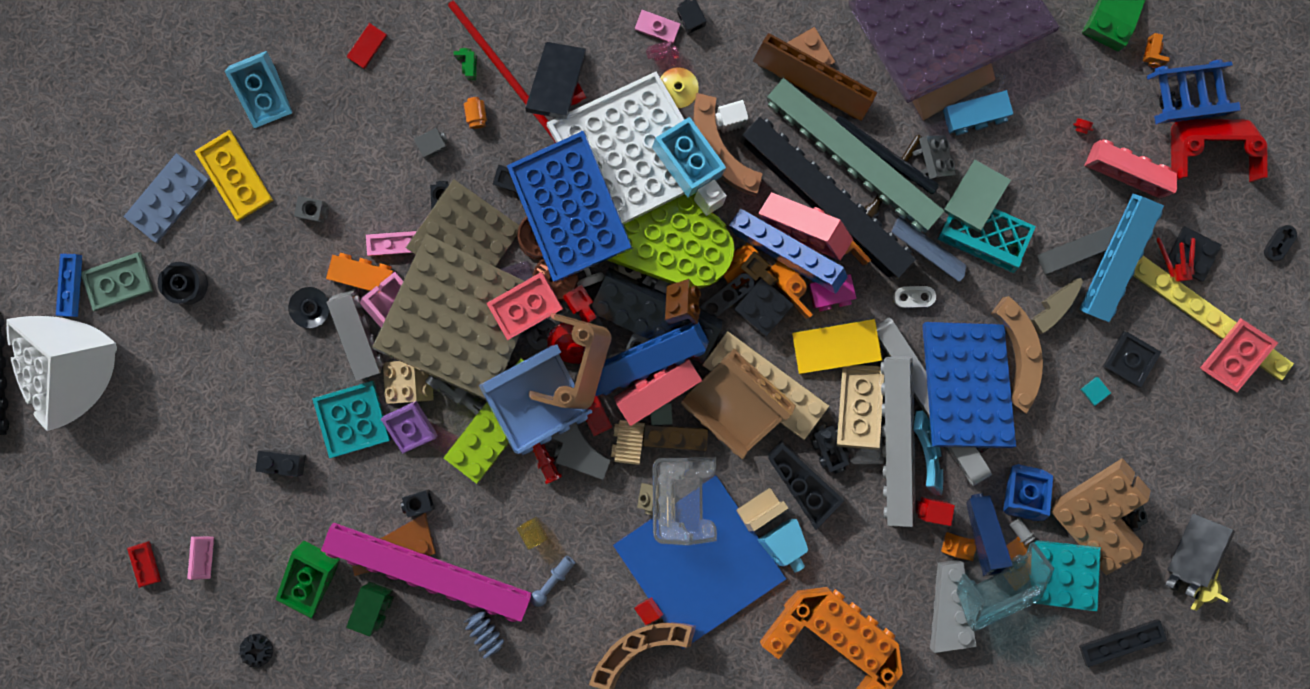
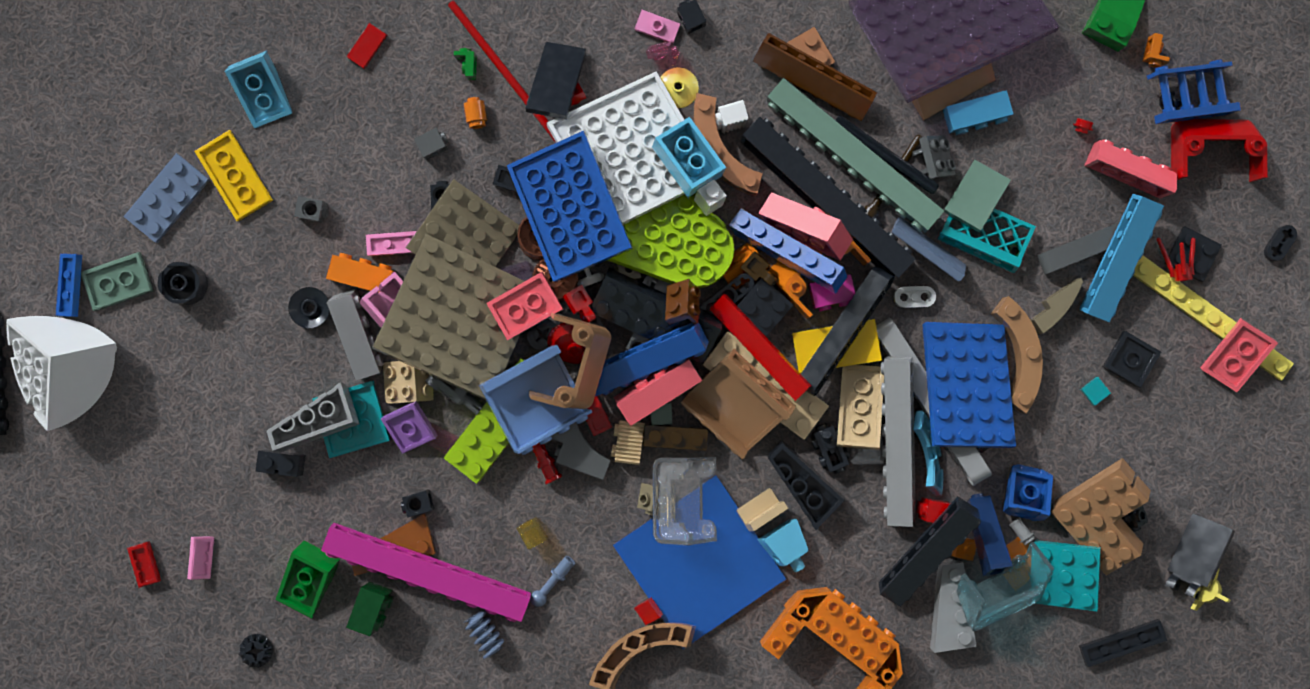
(322, 417): none -> light grey wedge
(760, 347): none -> red tile
(846, 328): none -> black beam
(929, 551): none -> black brick

